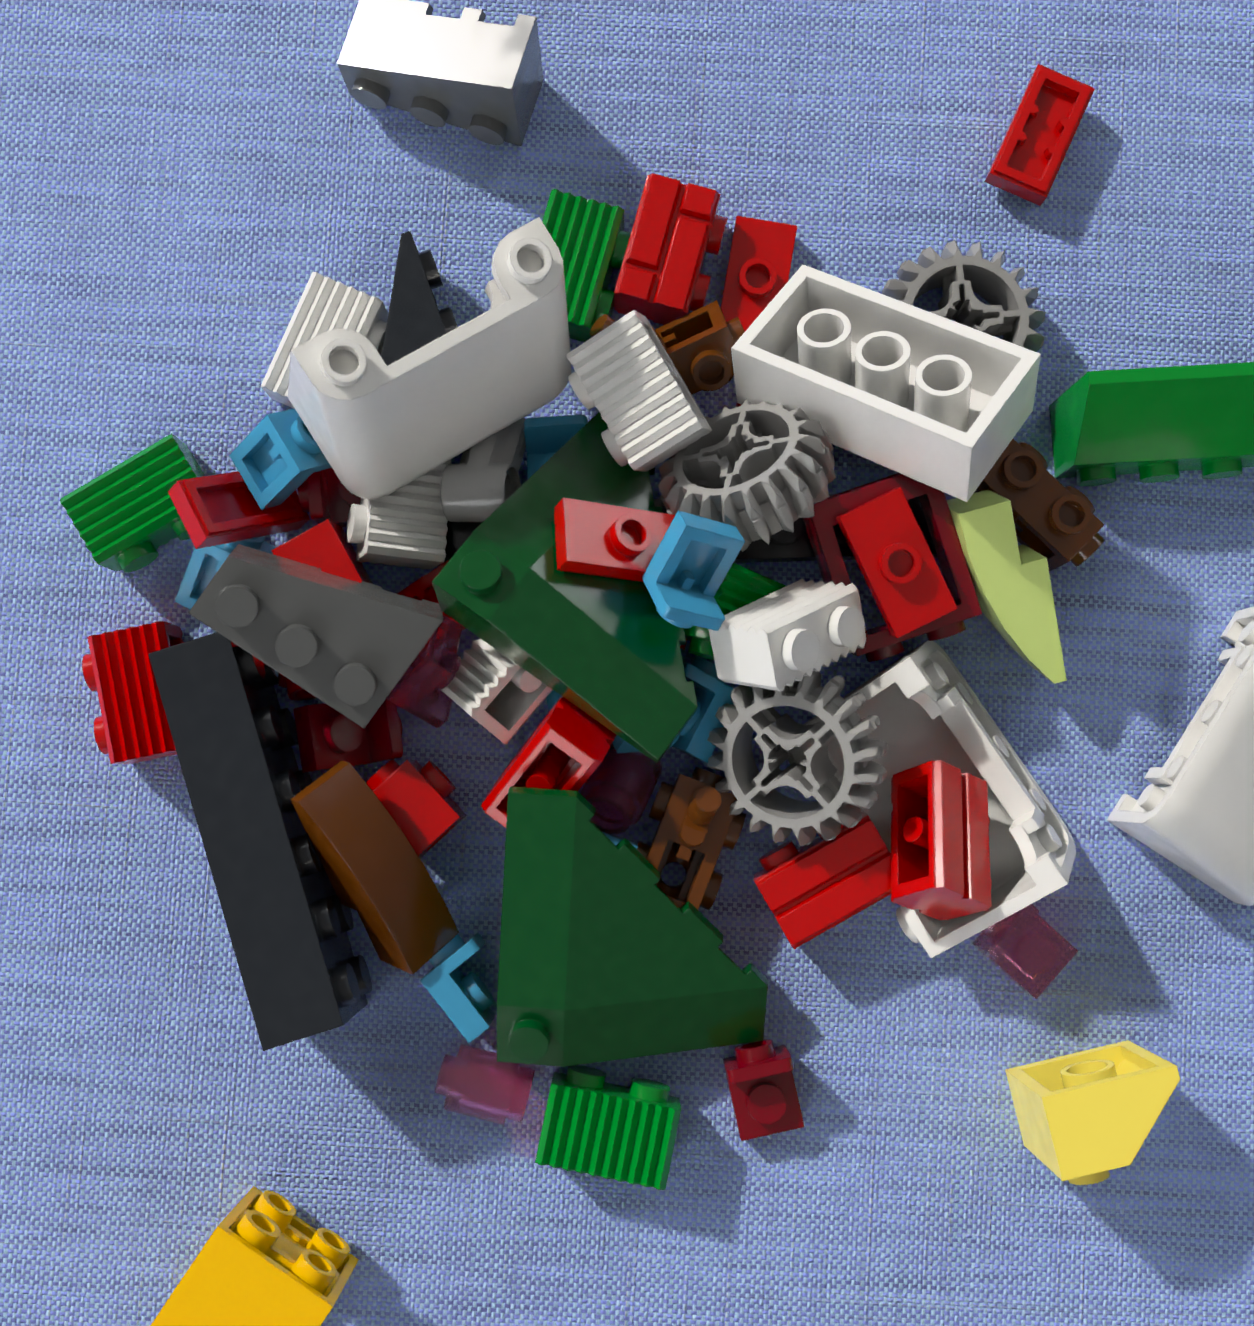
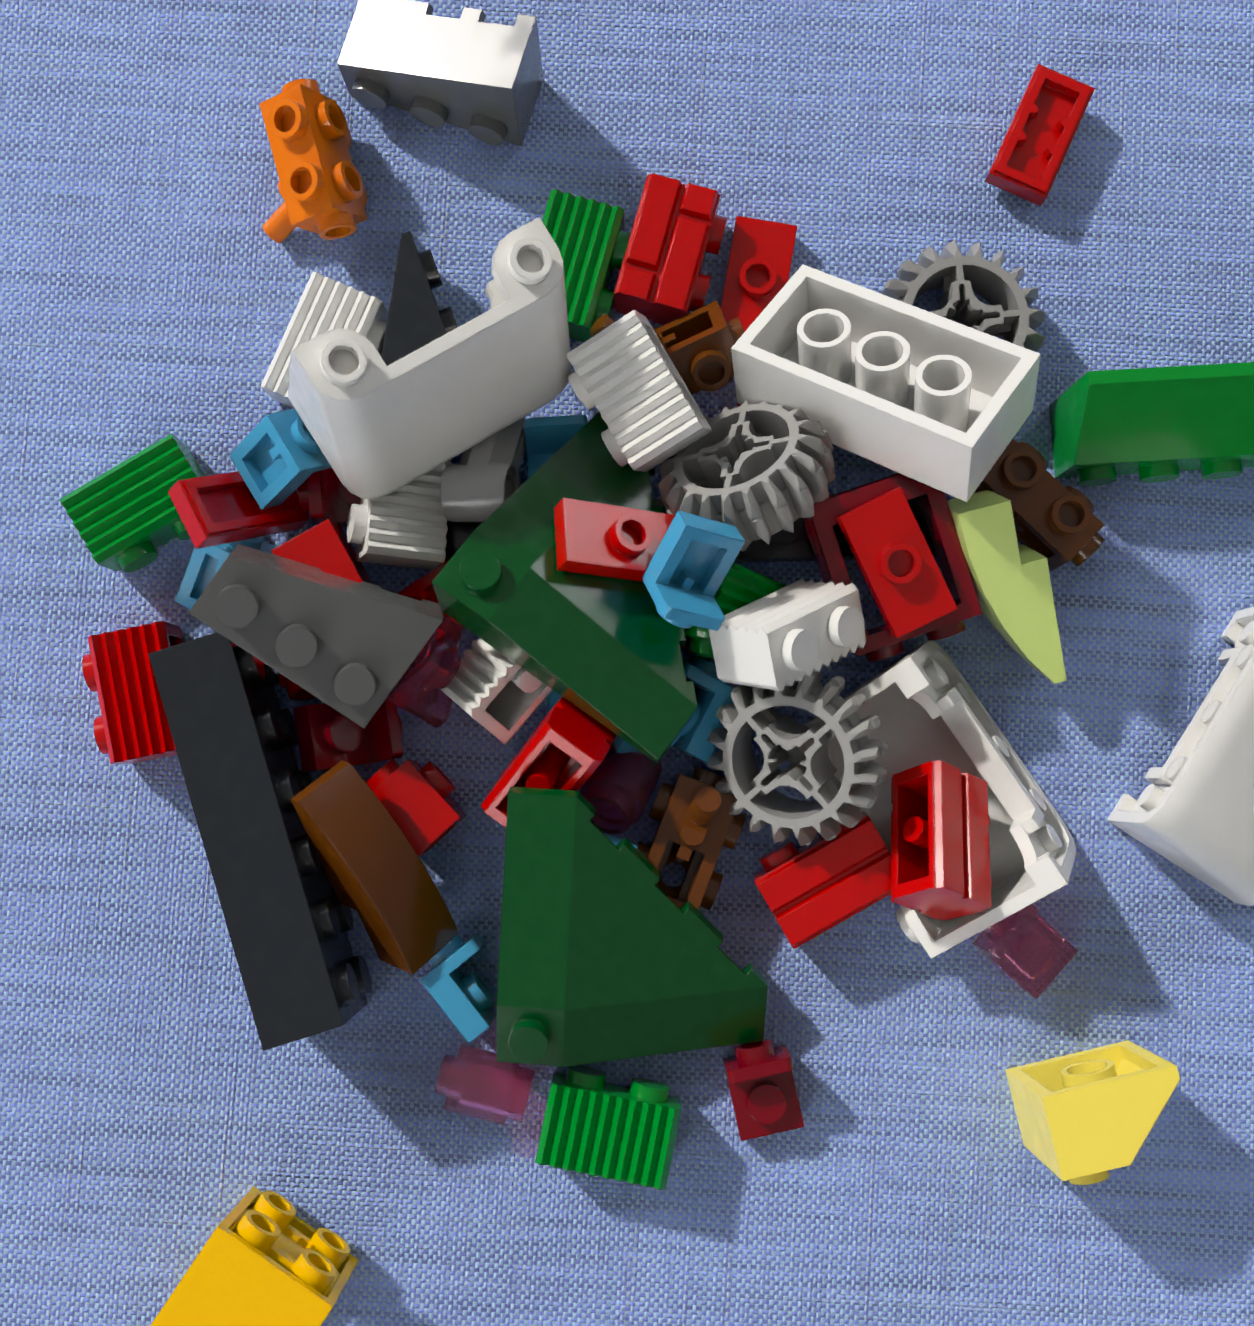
(312, 164): none -> orange brick

